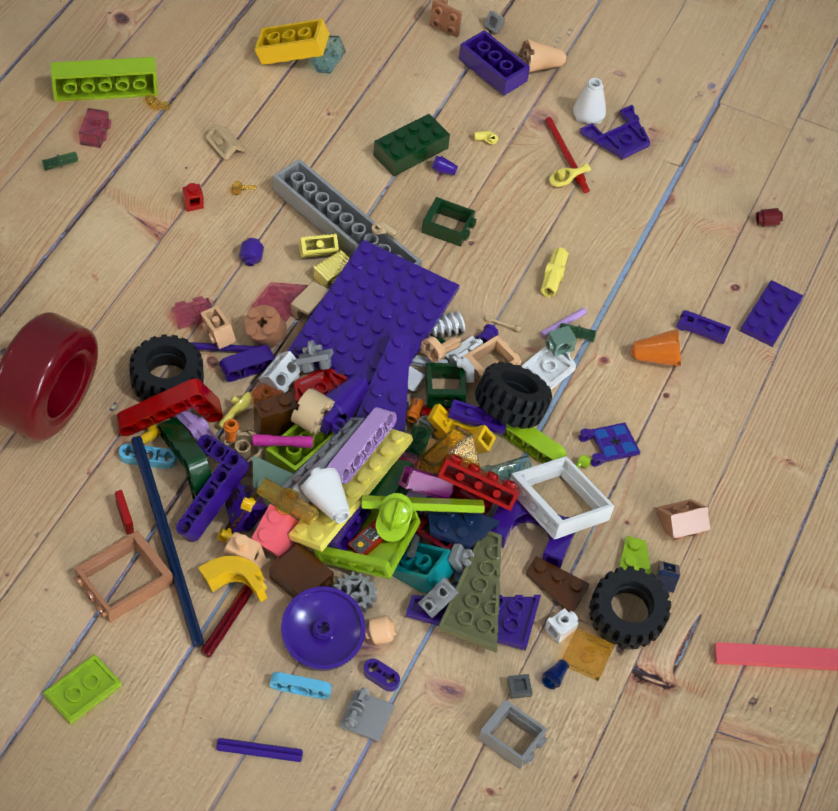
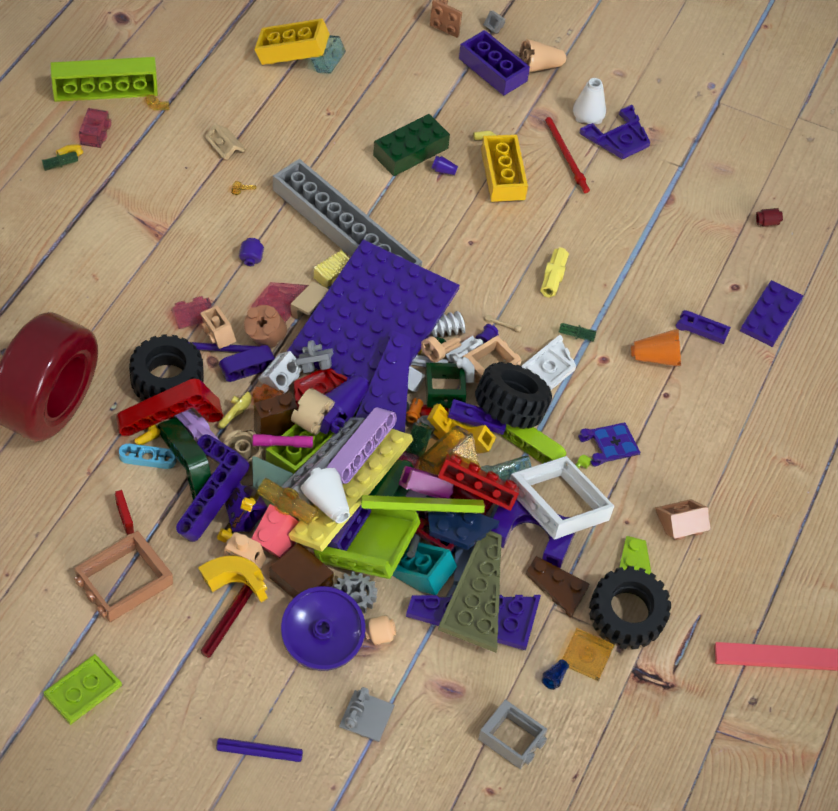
(70, 148): none -> yellow arm
(167, 542): dark blue axle -> none
(192, 192): red brick -> none
(231, 427): orange pin -> none
(300, 685): medium azure beam -> none
(318, 245): light yellow brick -> none
(366, 540): tile -> none
(381, 675): dark purple beam -> none
(384, 228): tan arm -> none
(394, 517): lime piece -> none
(438, 597): light grey hips -> none
(453, 211): dark green window -> none
(460, 557): light grey tile -> none
(504, 168): none -> yellow brick
(519, 686): dark grey plate -> none
(561, 341): sand green brick -> none
(561, 625): white brick -> none
(565, 175): light yellow piece -> none
(569, 319): lavender bar -> none
(668, 574): dark blue slope -> none

